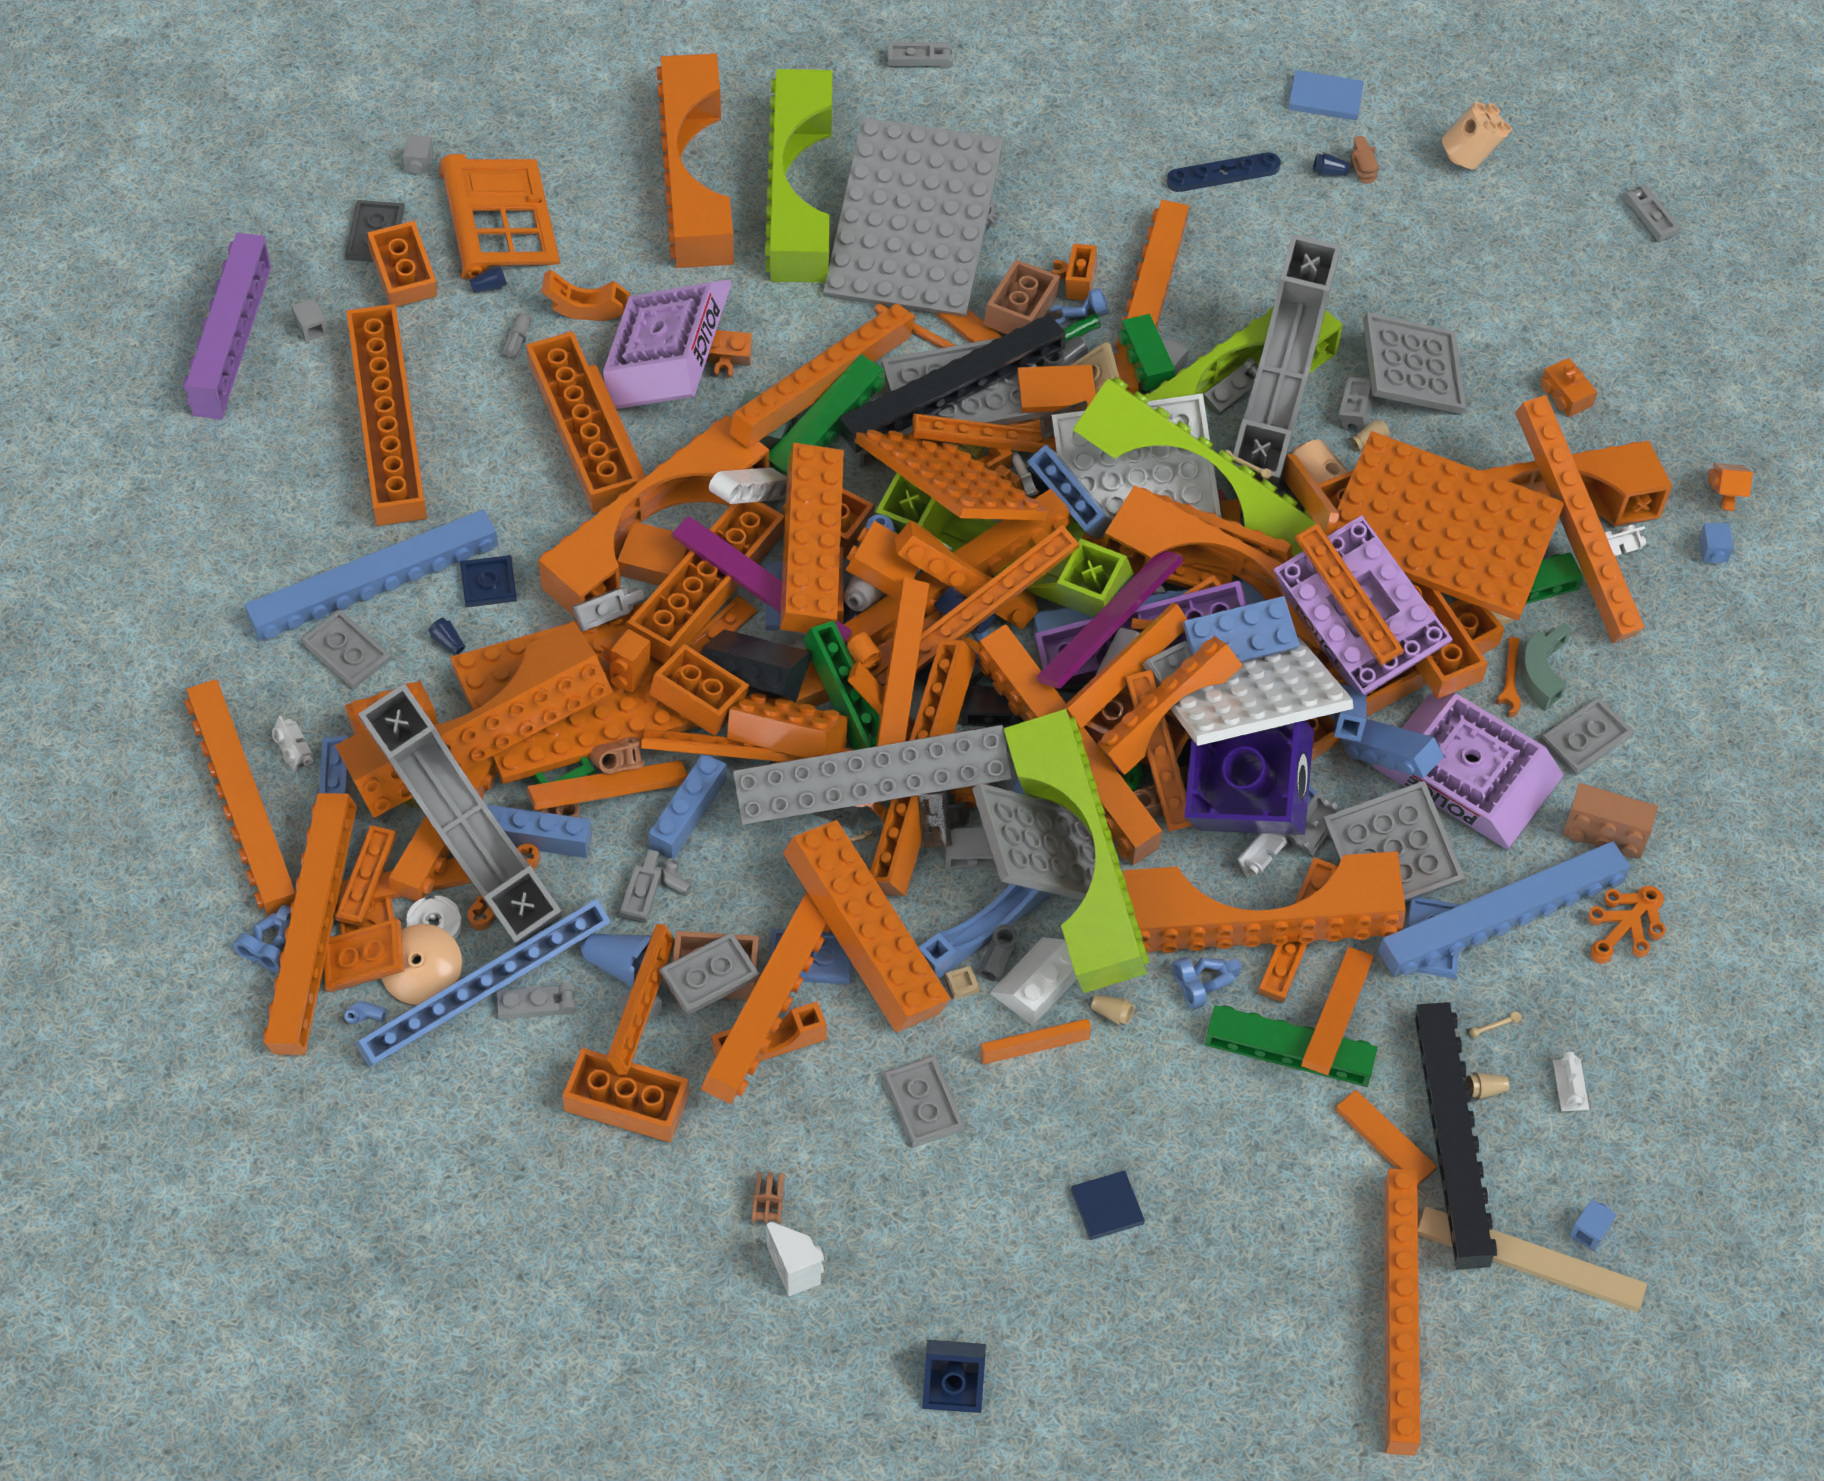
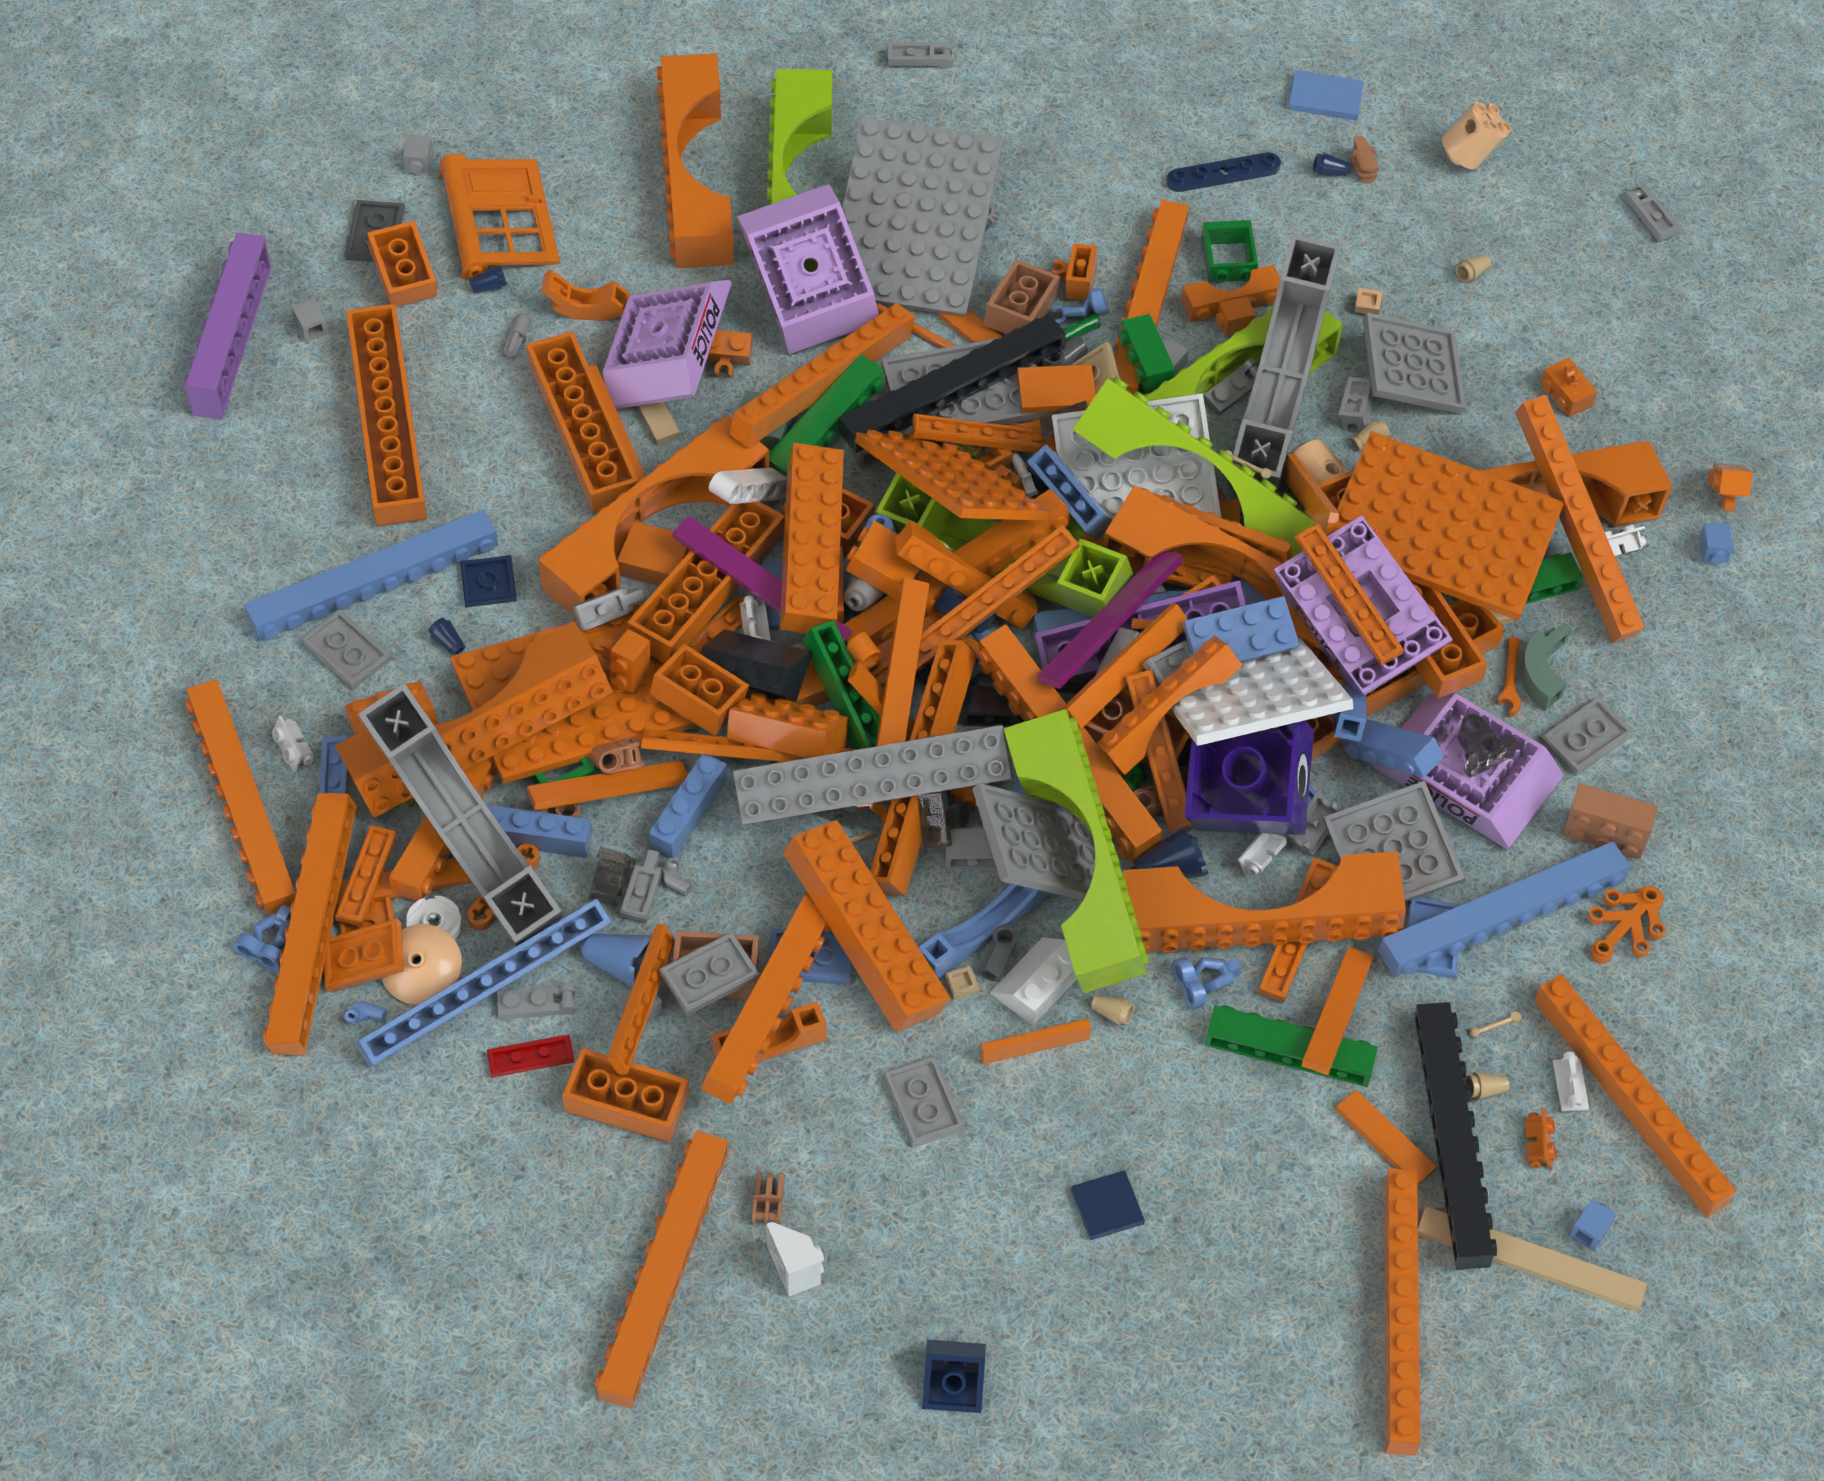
(530, 1056): none -> red tile
(610, 876): none -> clear smoke tile
(659, 422): none -> tan tile
(662, 1271): none -> orange brick
(755, 618): none -> white hinge
(809, 304): none -> lavender slope
(1175, 851): none -> dark blue cone
(1203, 300): none -> orange arch
(1234, 315): none -> orange brick
(1239, 232): none -> green window
(1368, 301): none -> light nougat plate
(1472, 267): none -> tan cone
(1483, 739): none -> clear smoke tile
(1543, 1150): none -> orange hinge
(1635, 1096): none -> orange brick

